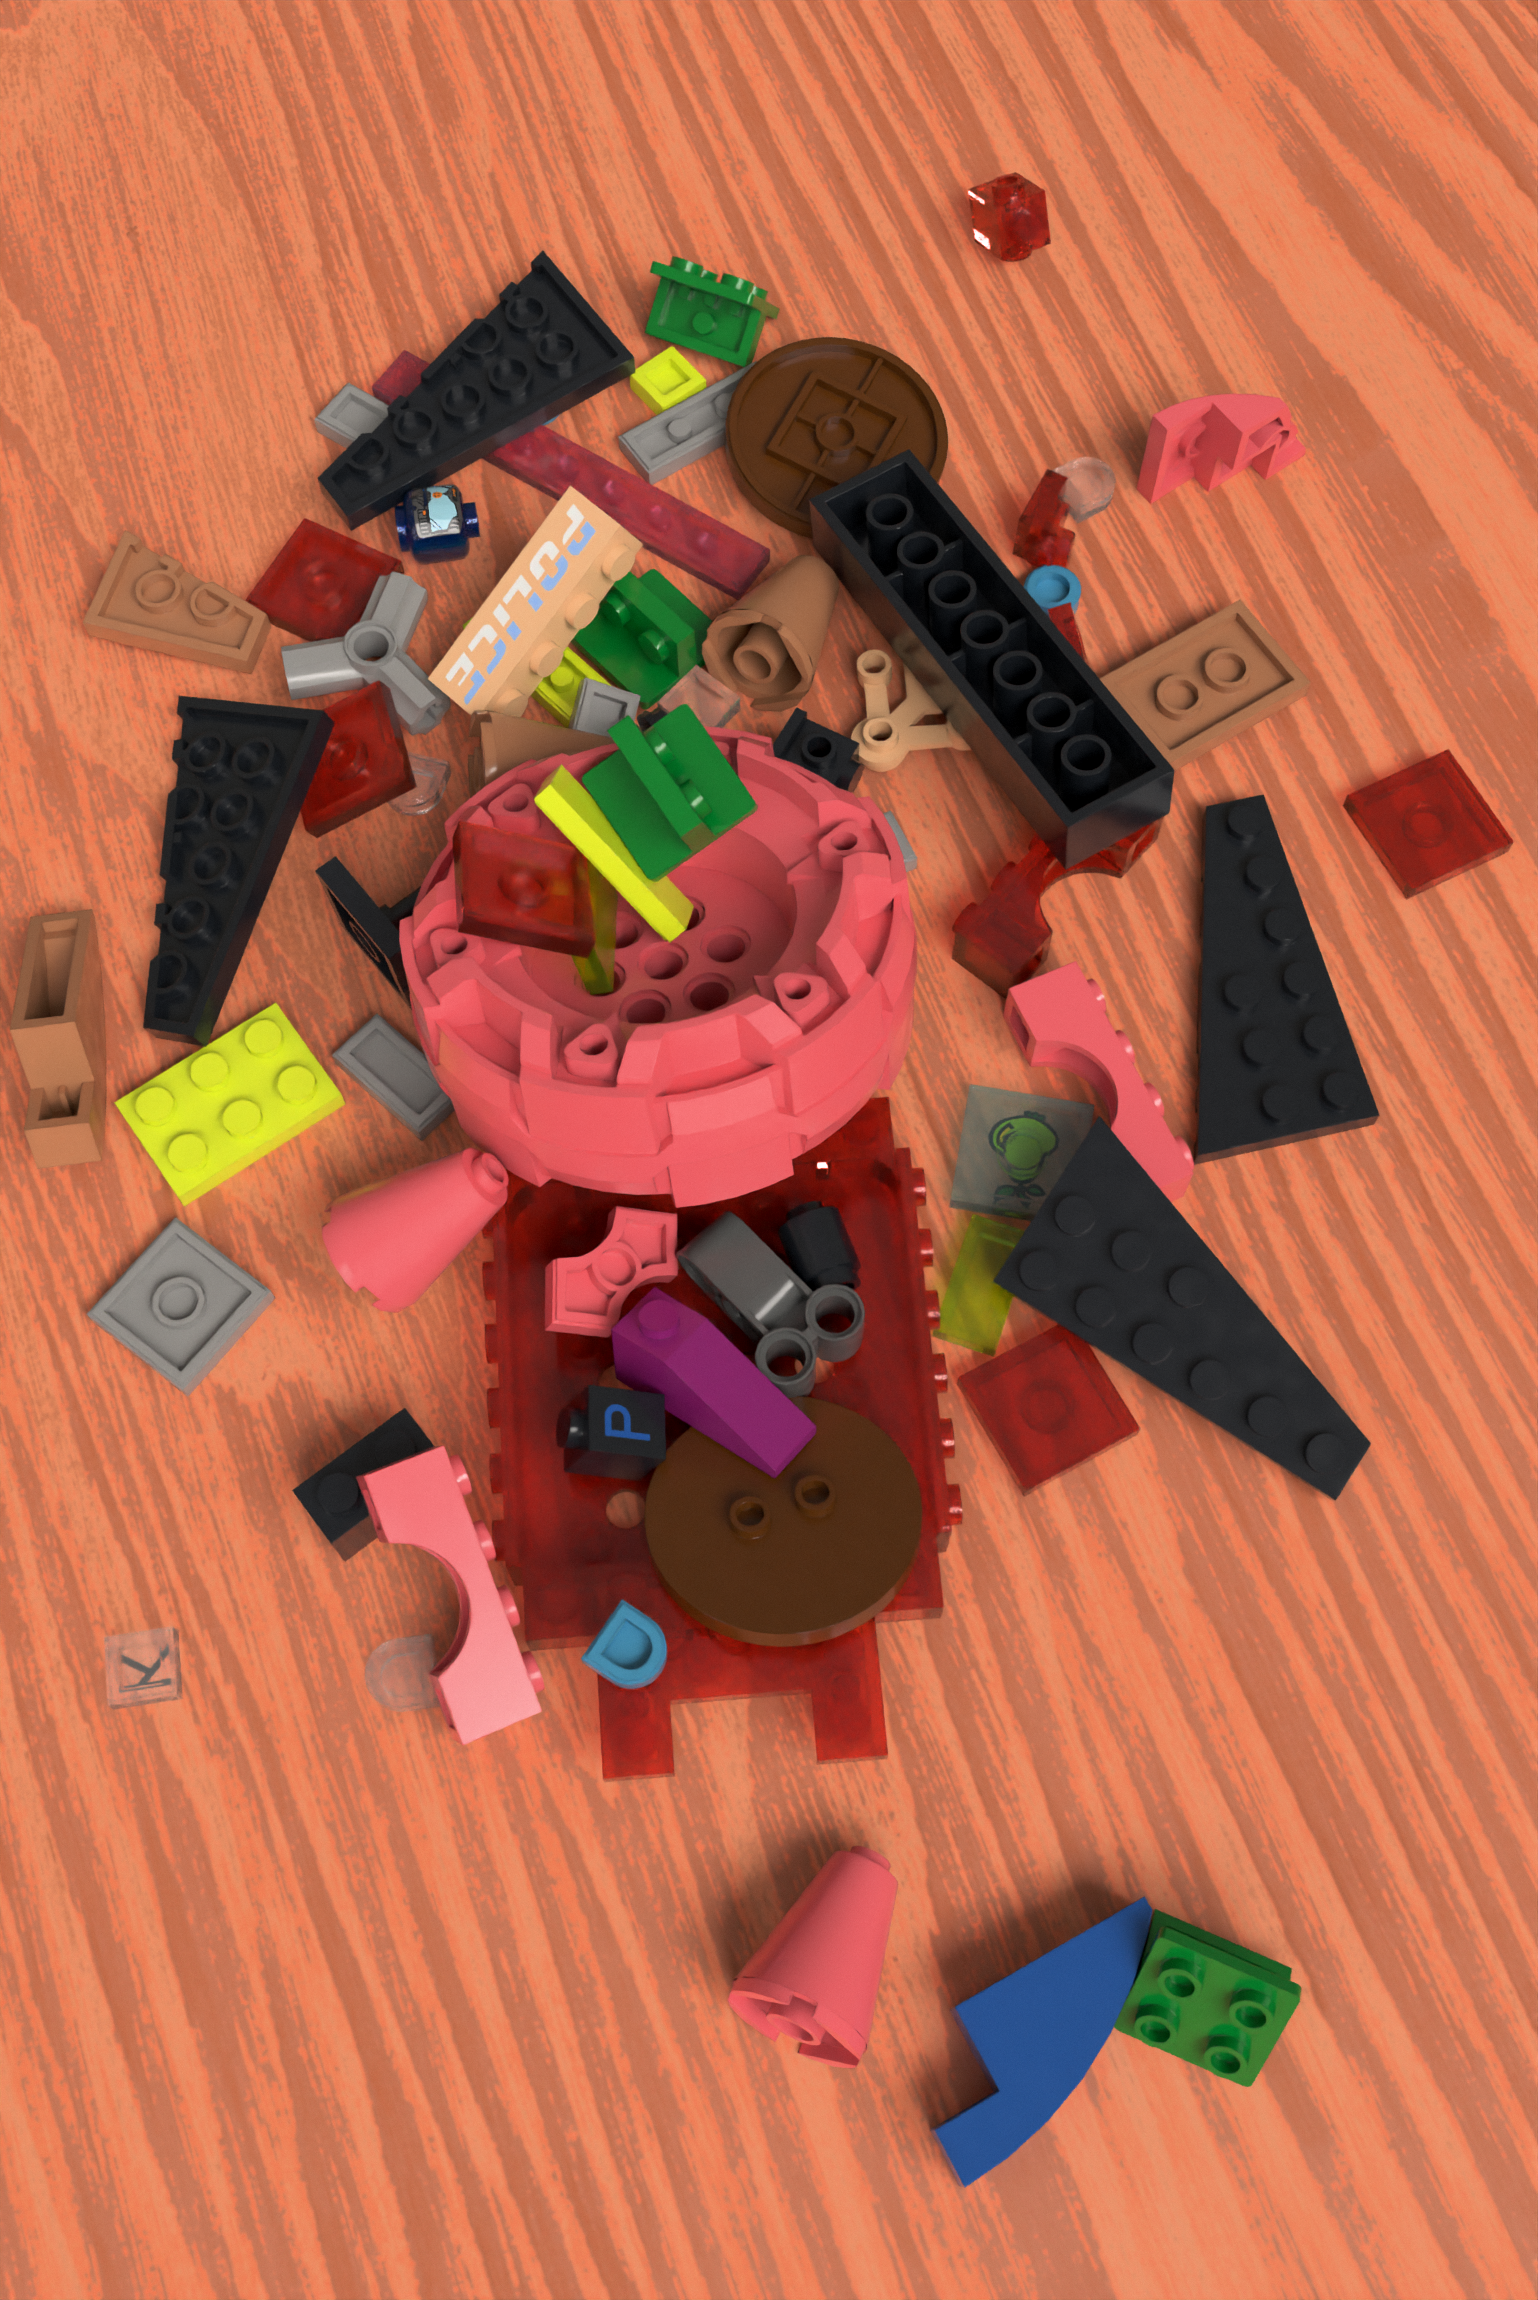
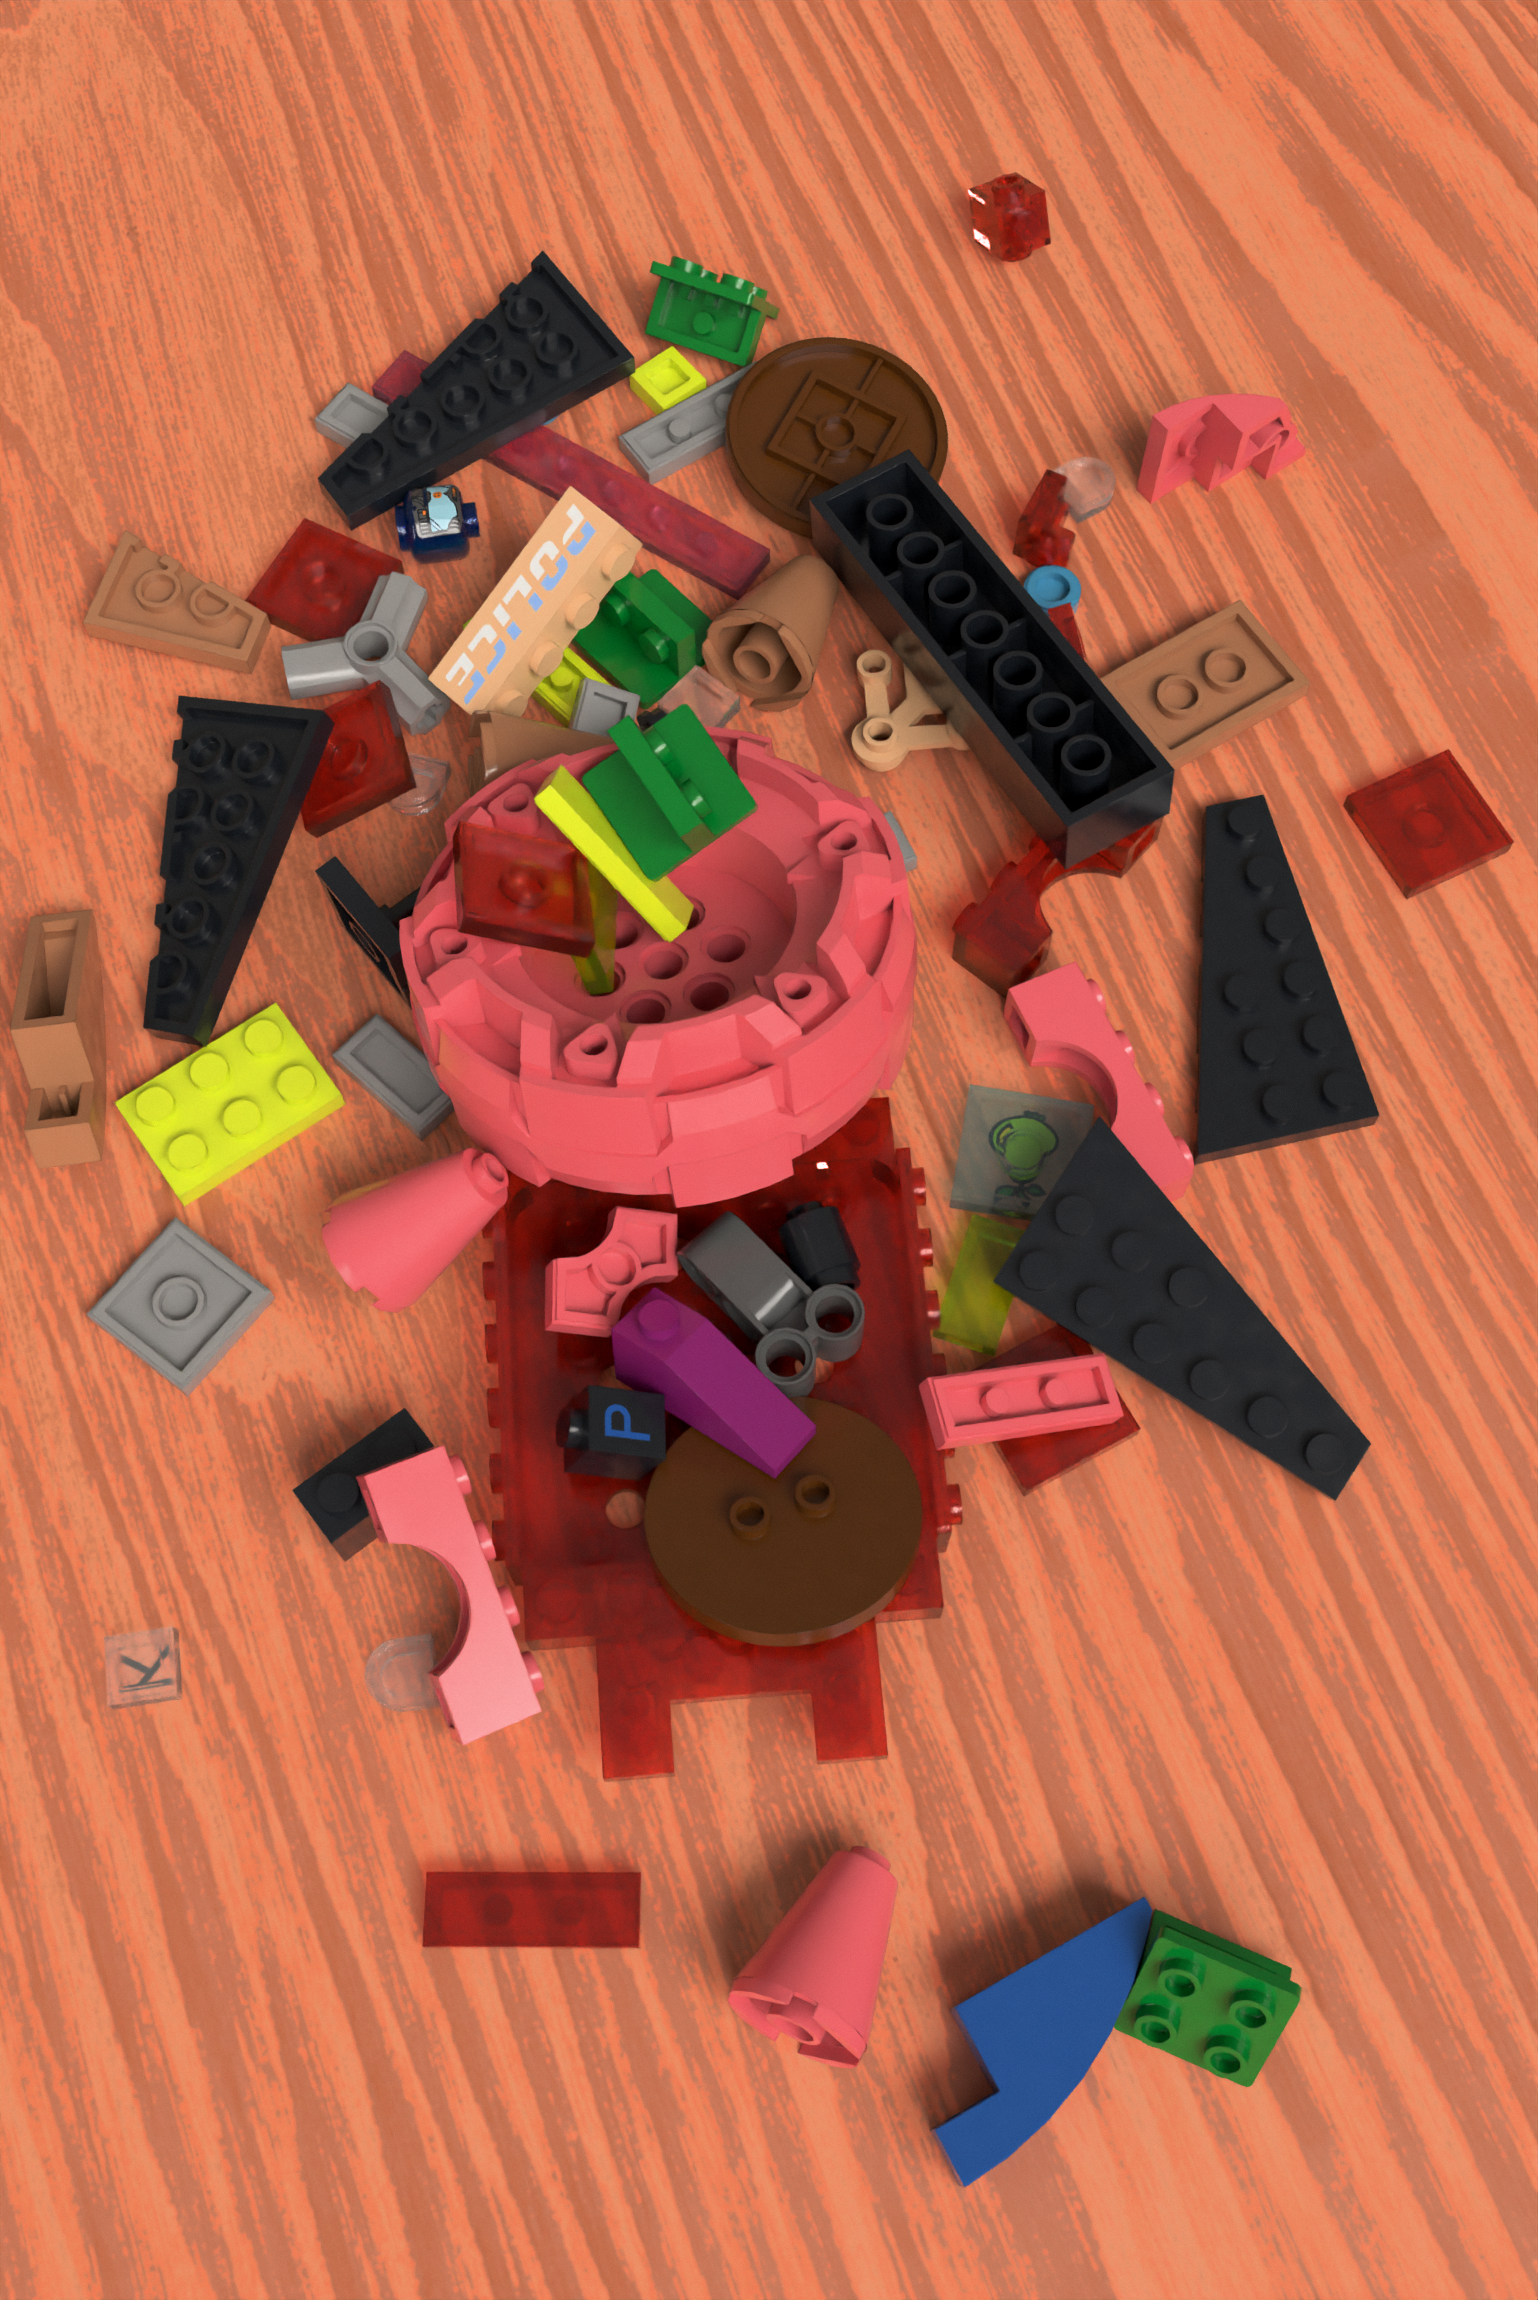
(532, 1910): none -> clear red tile
(628, 1649): dark azure tile -> none
(820, 751): black brick -> none
(1020, 1400): none -> coral tile

